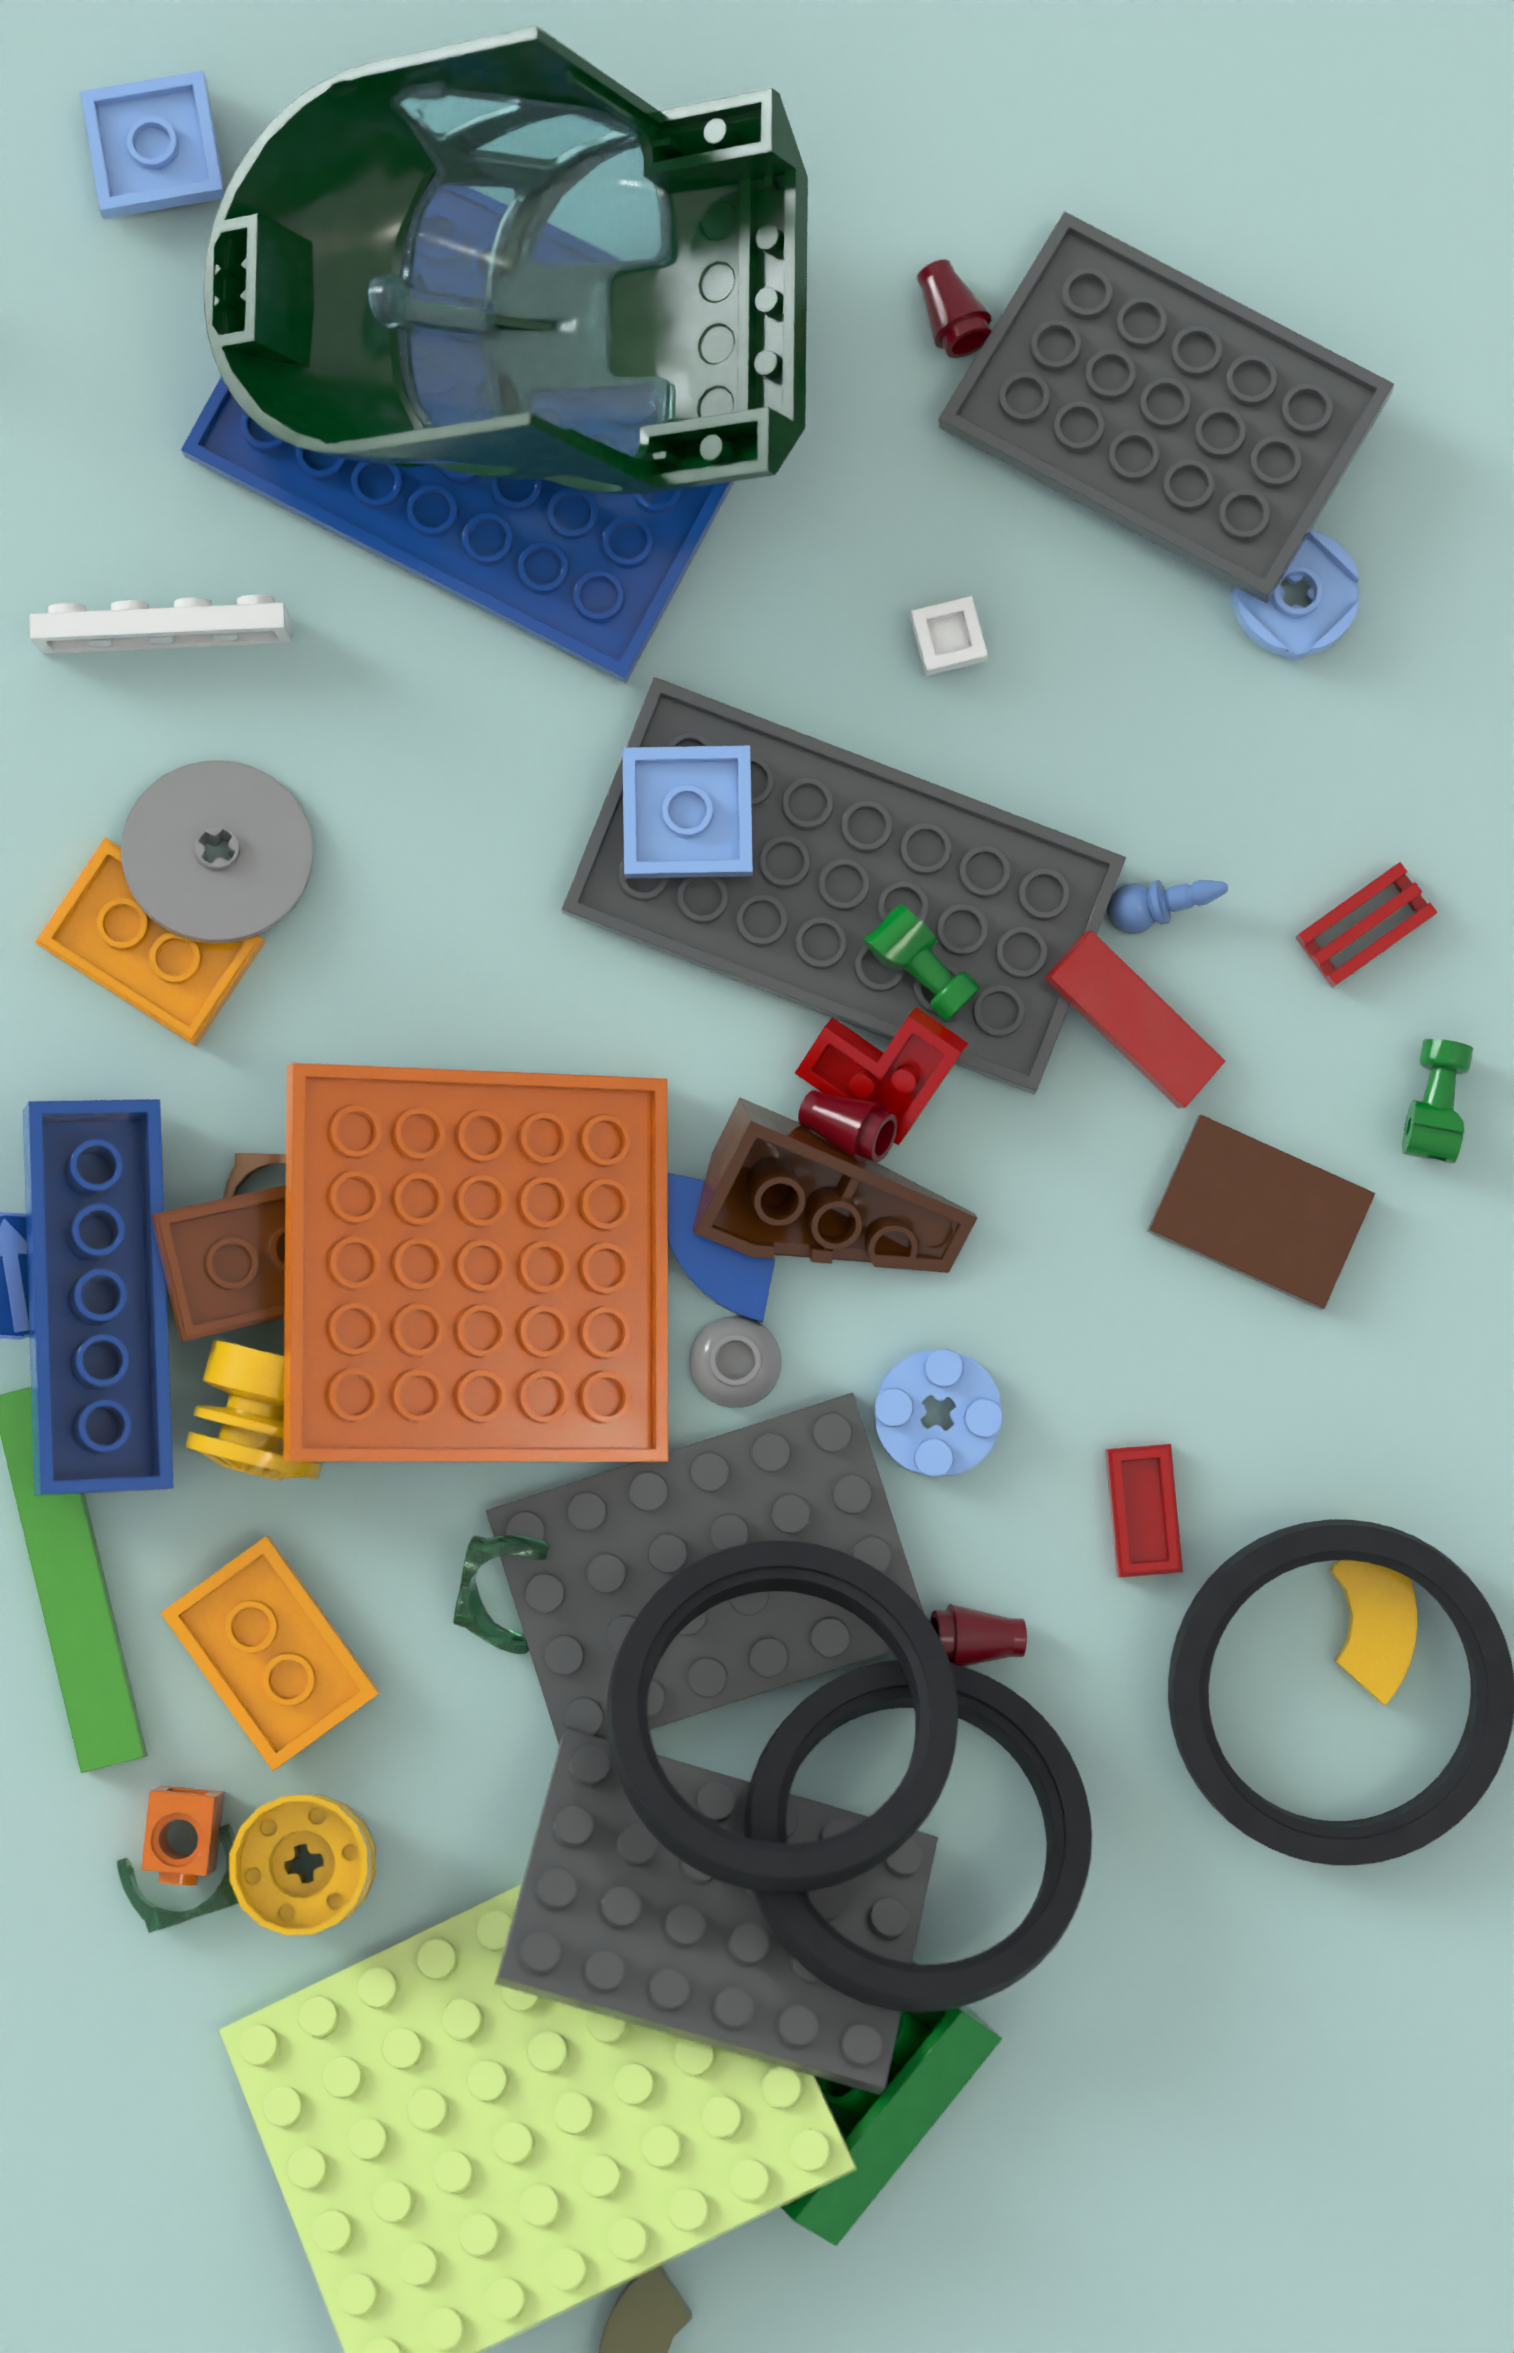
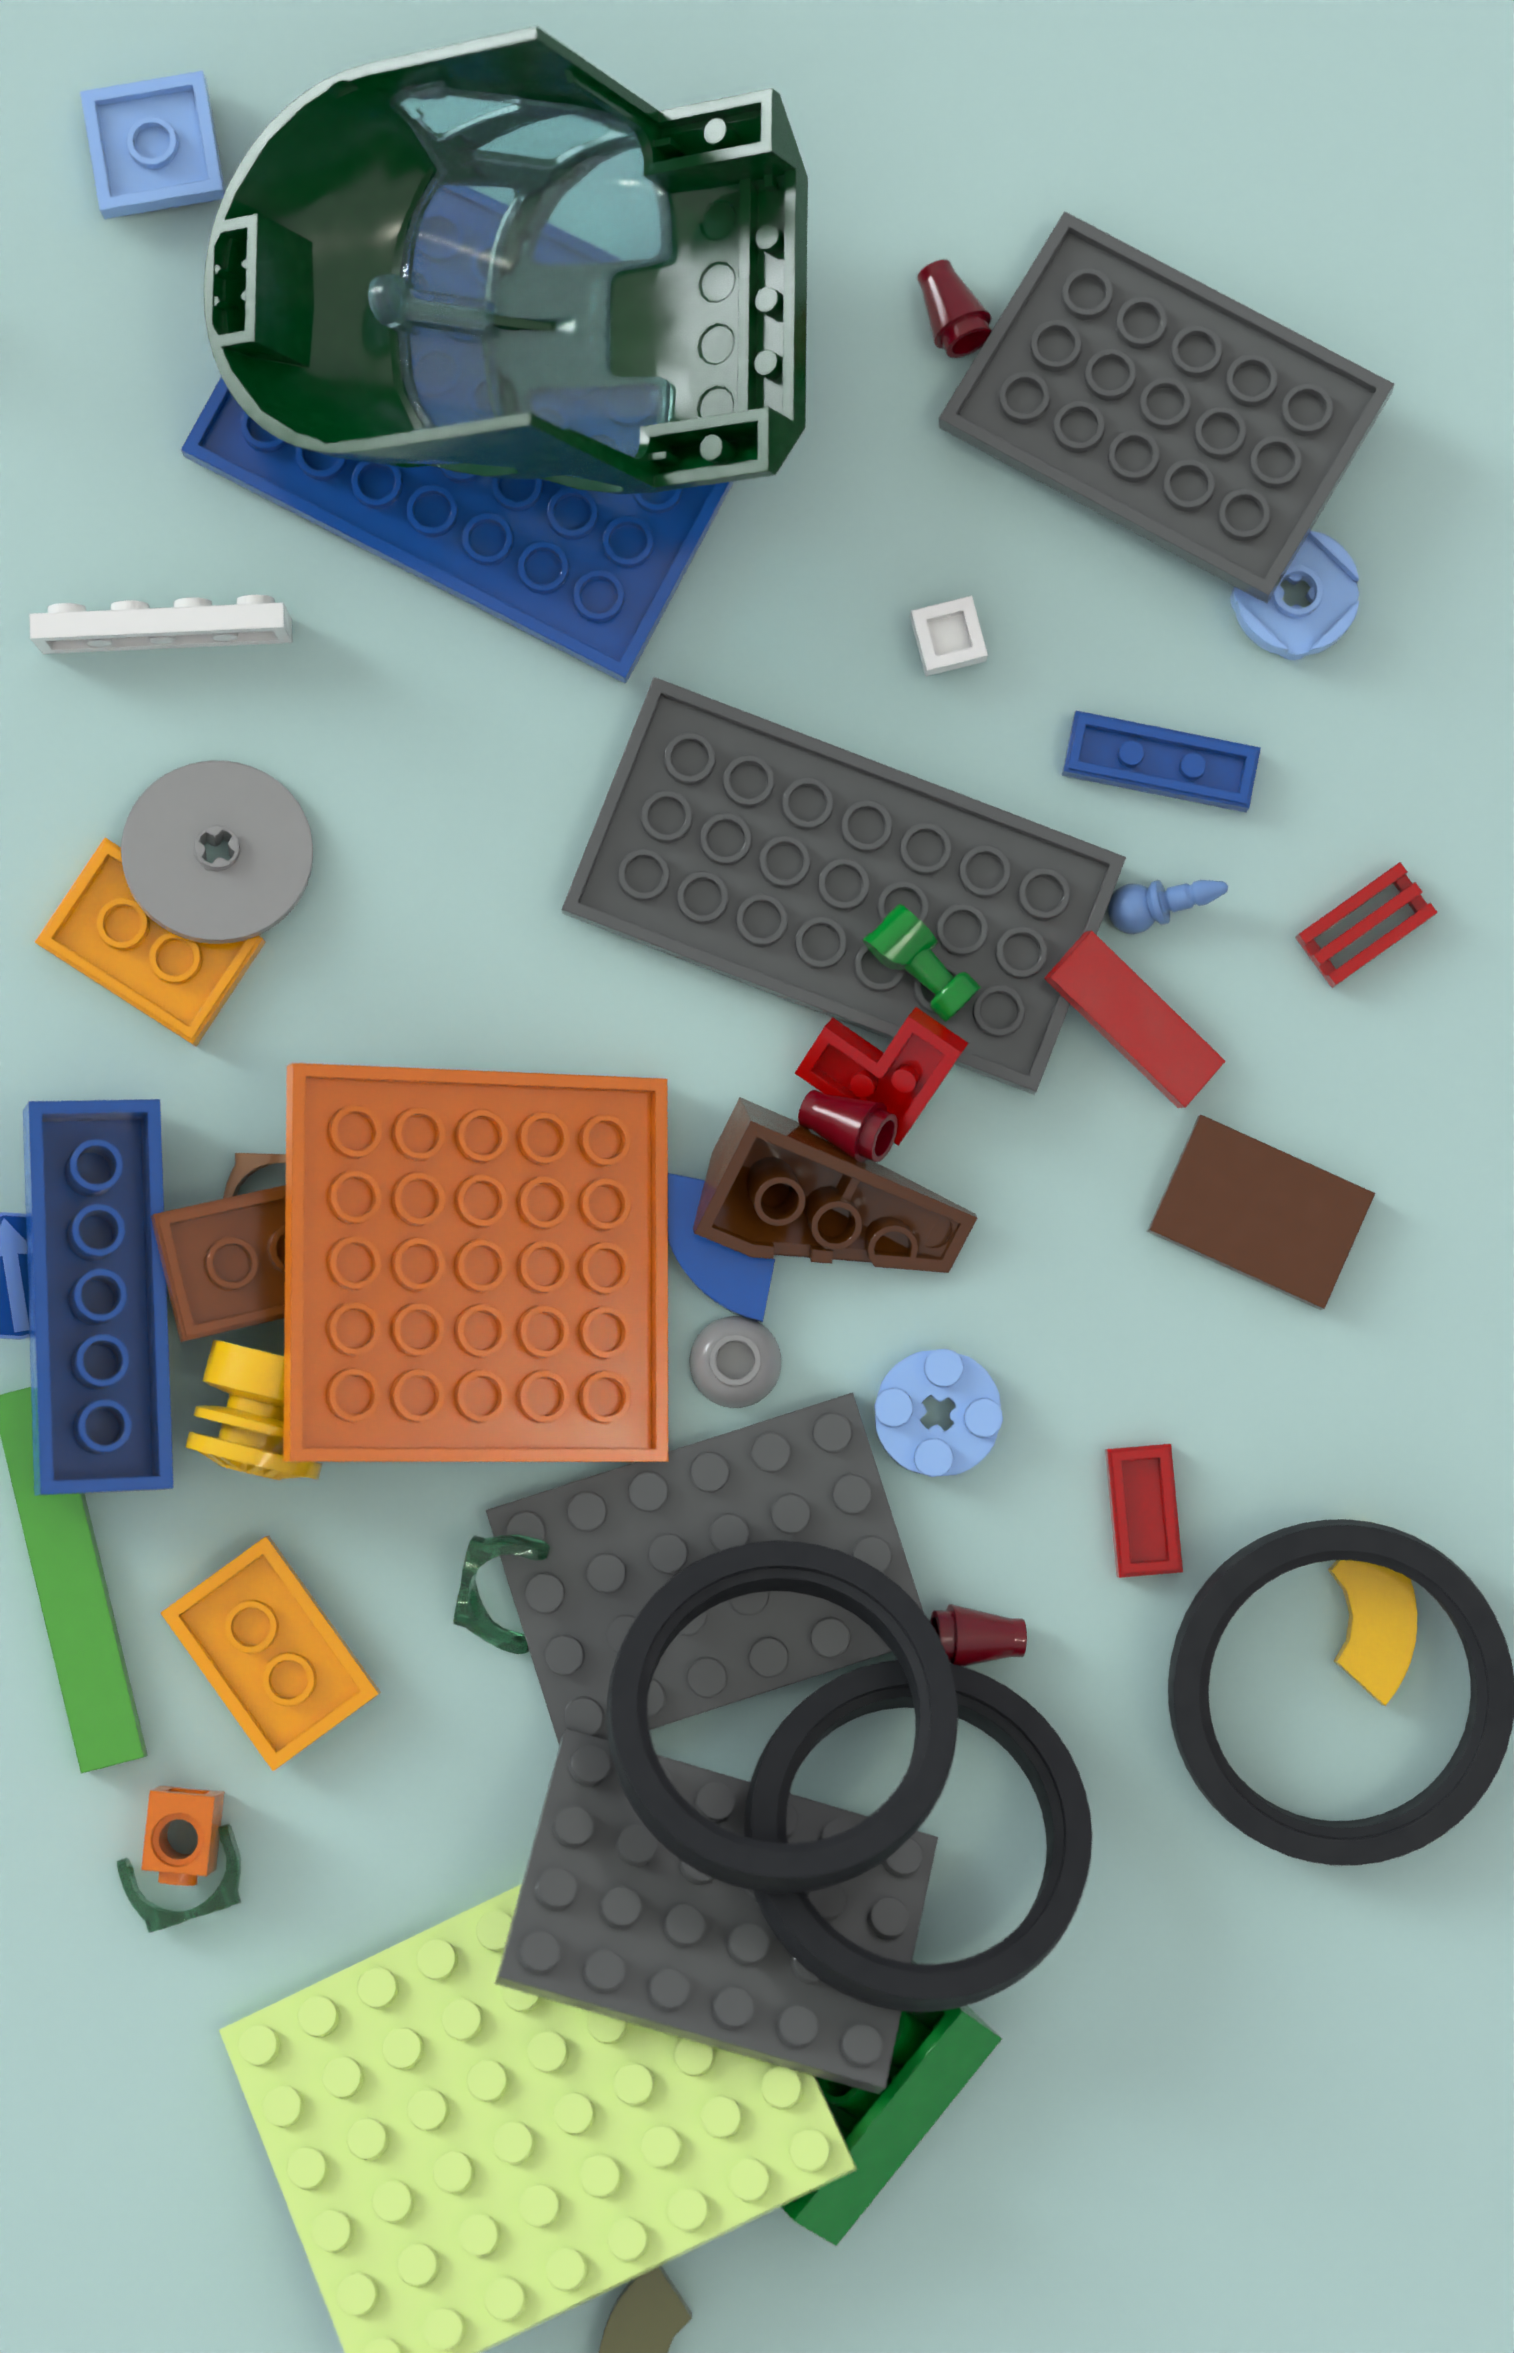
(273, 1838): yellow wheel -> none
(687, 811): light blue plate -> none
(1161, 761): none -> blue tile
(1432, 1125): green leg -> none

